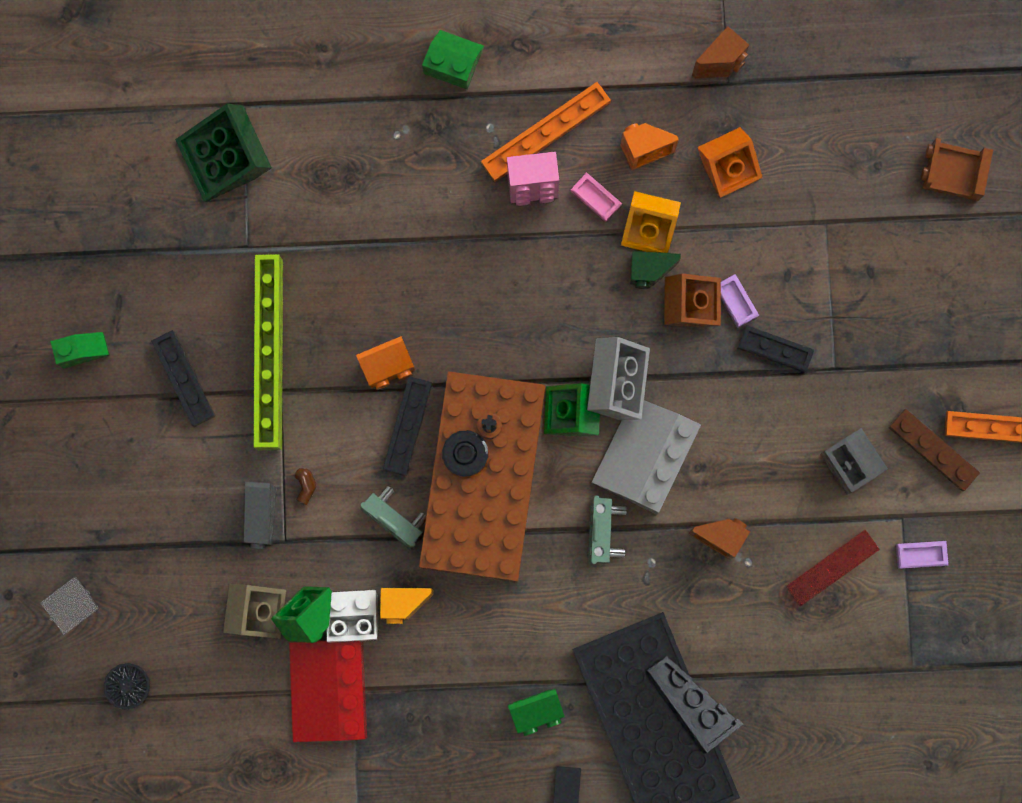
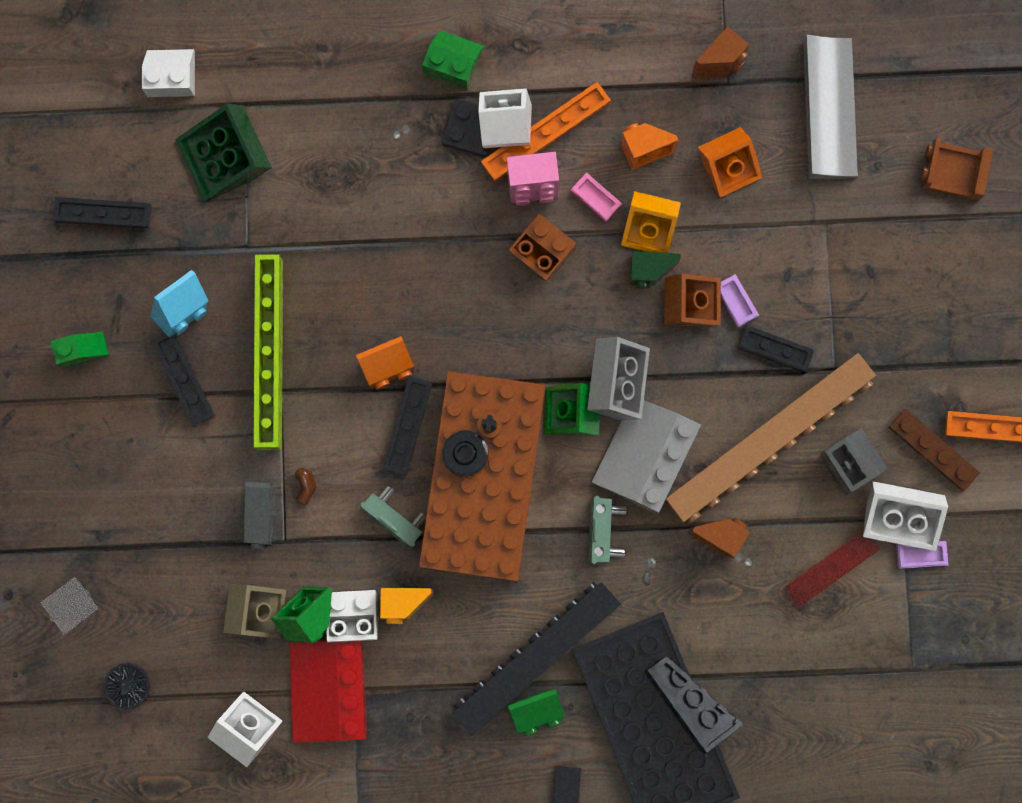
(102, 212): none -> black plate
(169, 73): none -> white slope
(179, 305): none -> medium azure slope
(244, 729): none -> white slope
(464, 129): none -> black wing
(505, 118): none -> white slope
(536, 658): none -> black brick
(543, 247): none -> dark orange slope
(769, 438): none -> medium nougat brick
(830, 108): none -> light grey arch
(904, 516): none -> white slope

